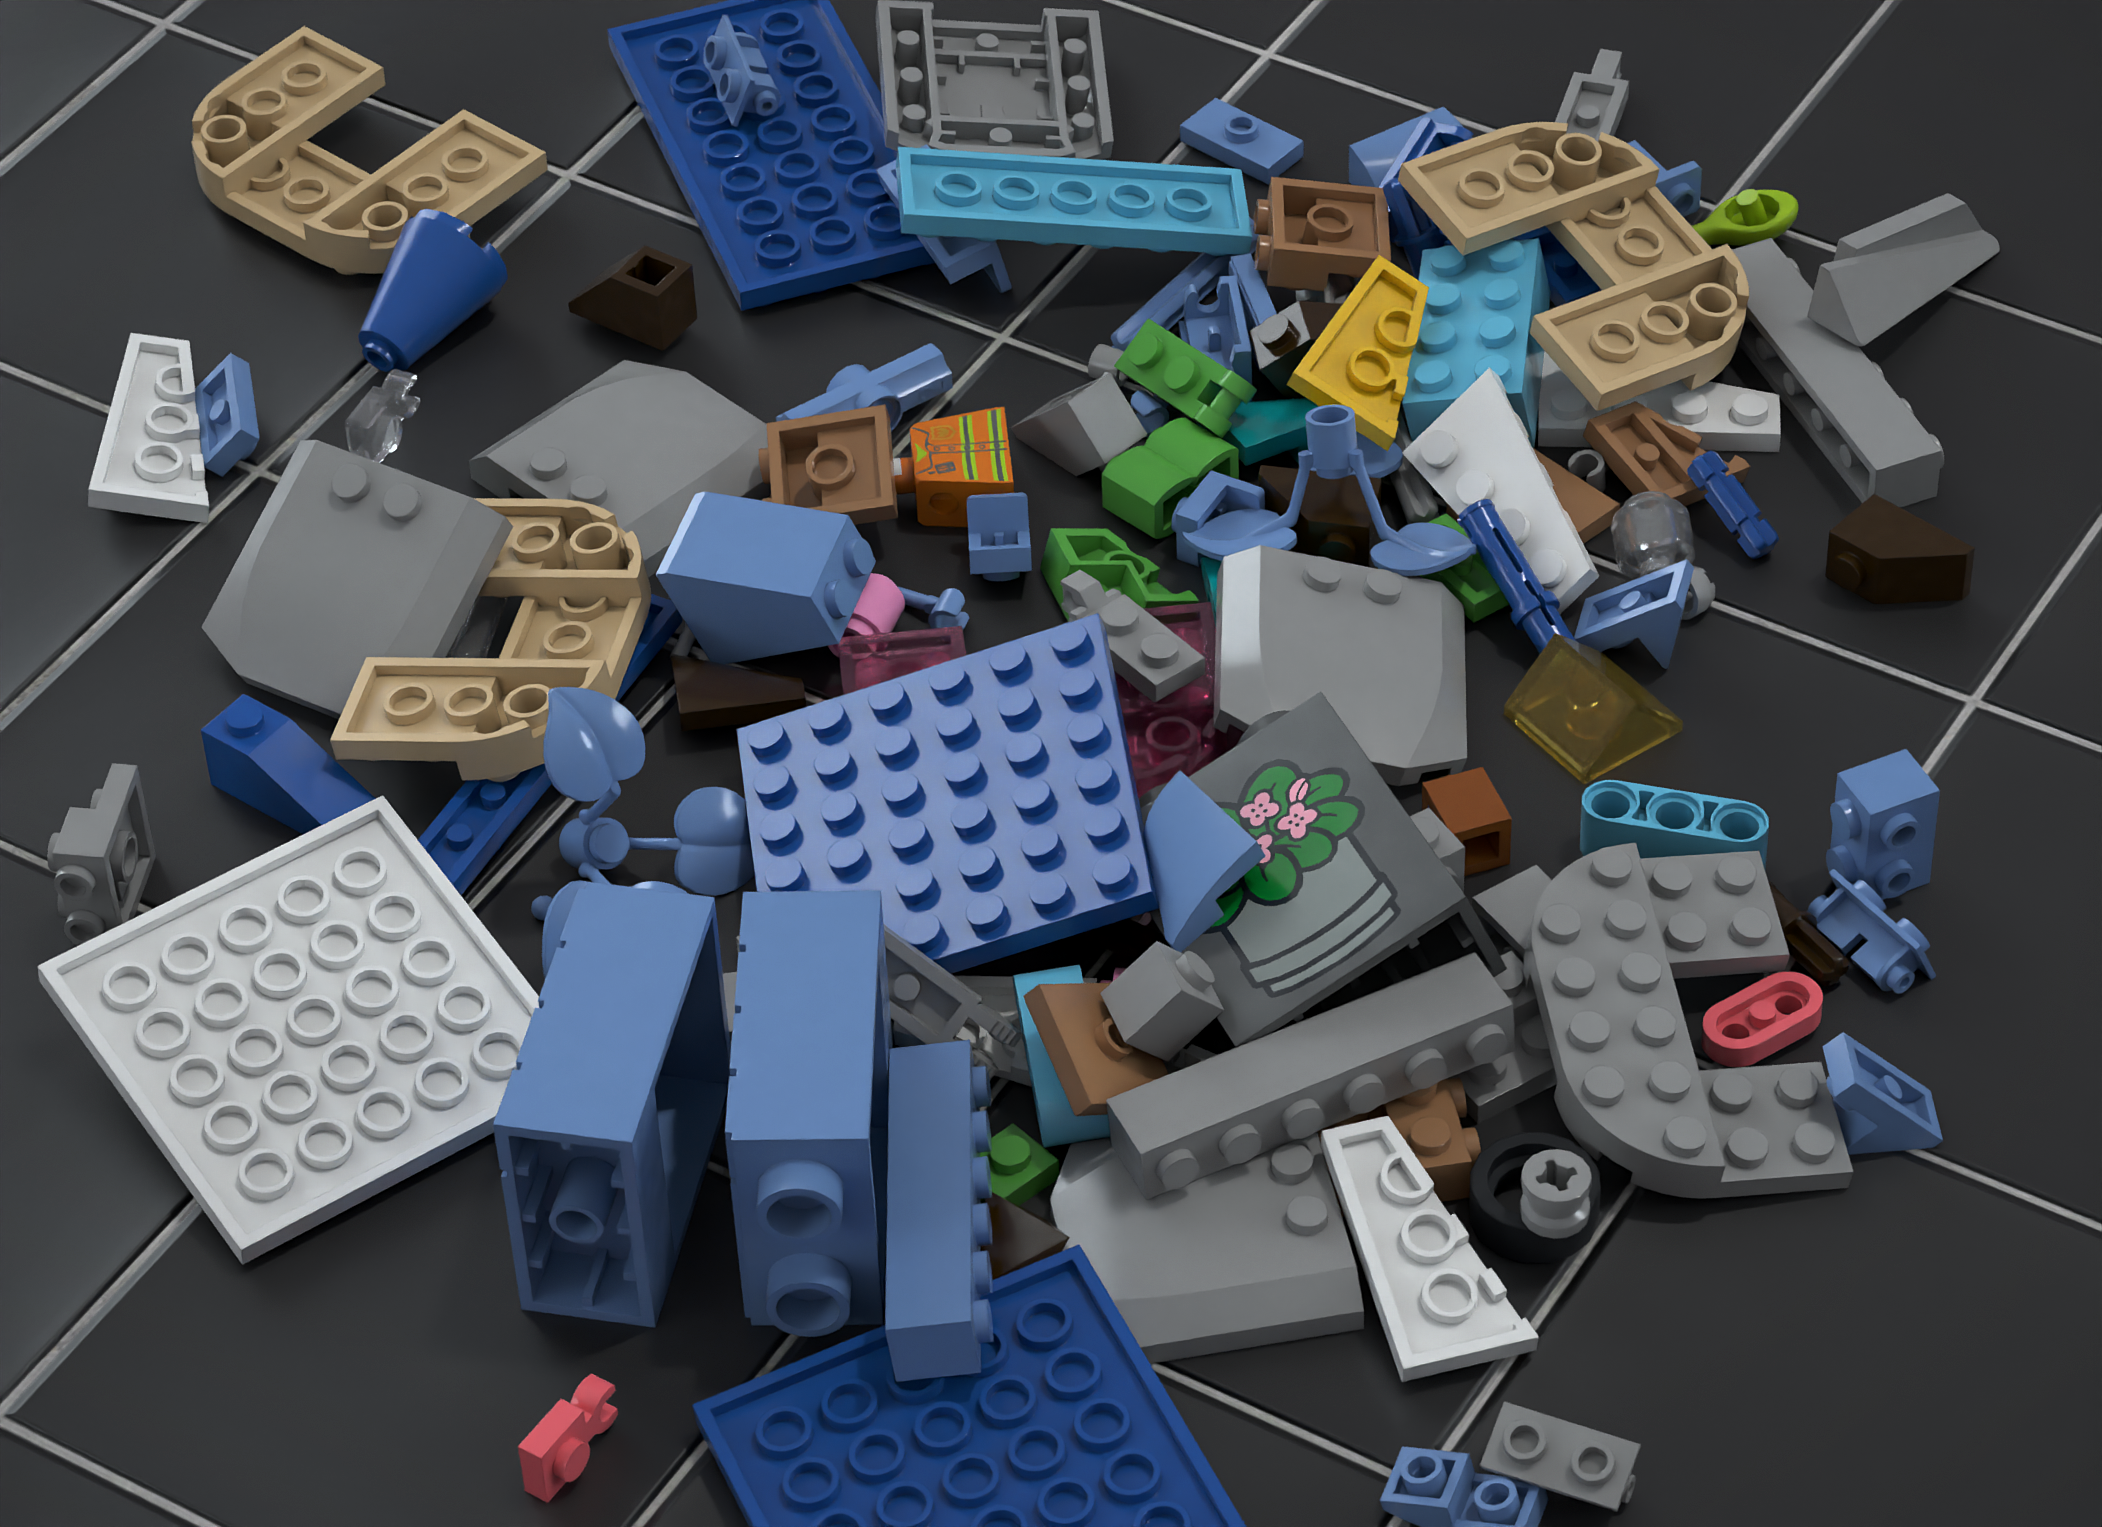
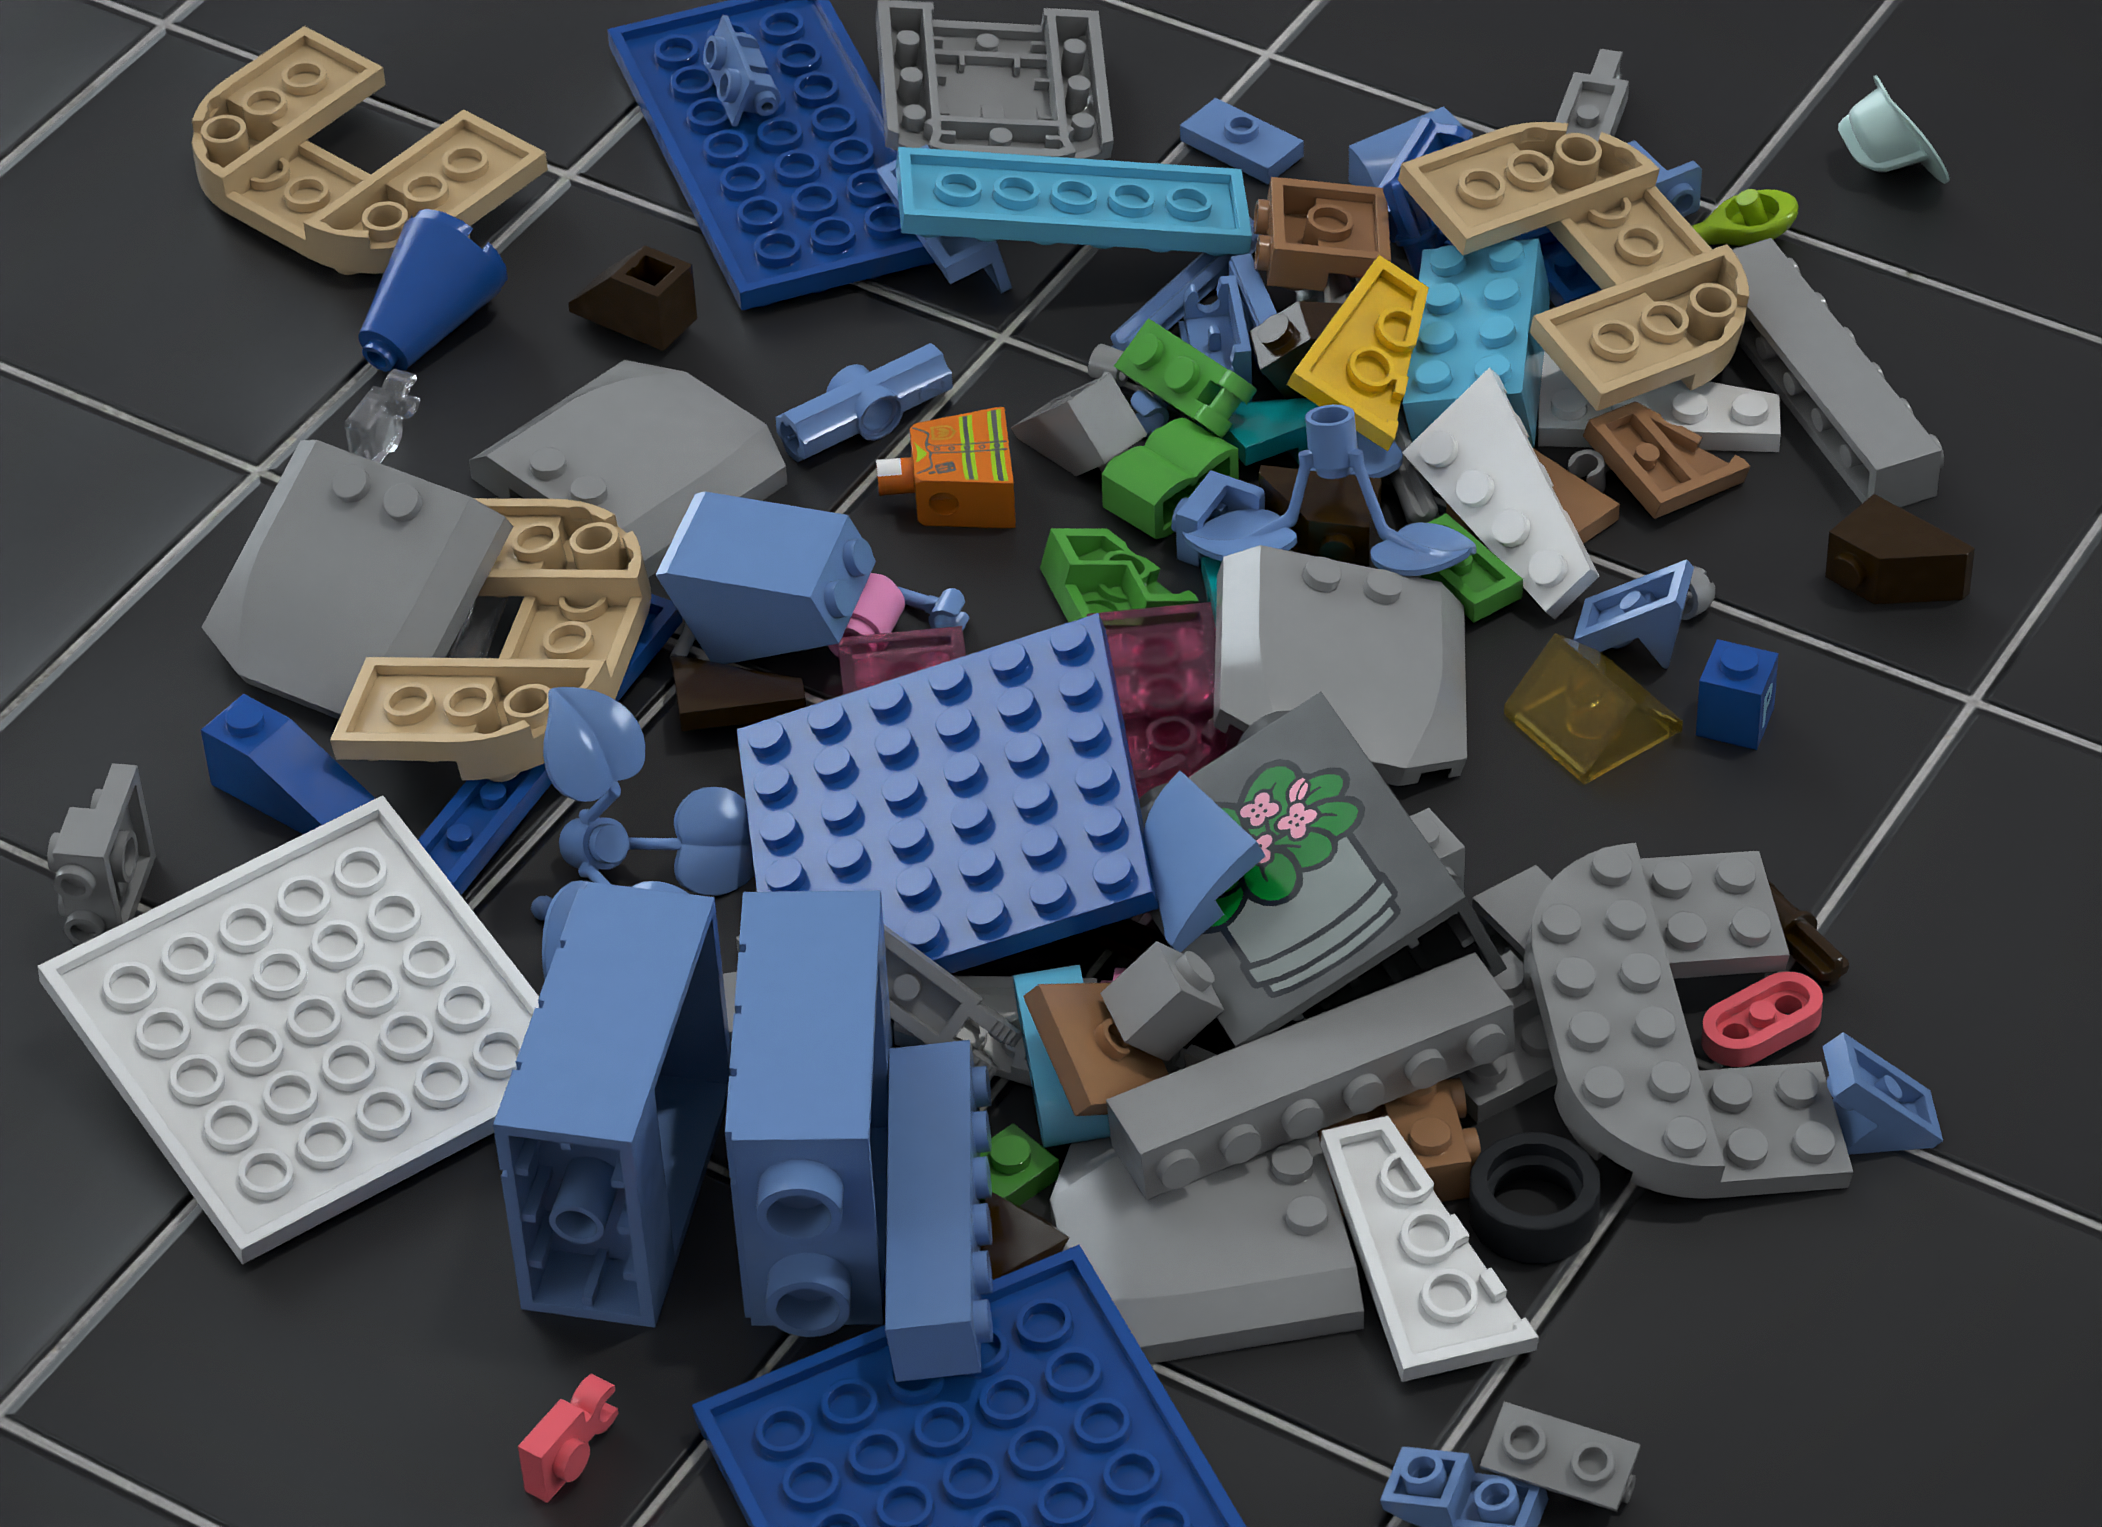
(152, 436): white wing -> none
(227, 415): medium blue plate -> none
(833, 464): medium nougat plate -> none
(999, 535): medium blue bracket -> none
(1139, 644): light grey hinge -> none
(1474, 814): dark orange brick -> none
(1531, 605): blue pin -> none
(1544, 1207): light grey wheel -> none
(1651, 534): clear head -> none
(1669, 821): medium azure beam -> none
(1733, 504): blue axle -> none
(1736, 694): none -> blue brick
(1884, 824): medium blue brick -> none
(1886, 138): none -> light aqua piece
(1890, 947): medium blue hinge -> none
(1898, 267): light grey wedge -> none

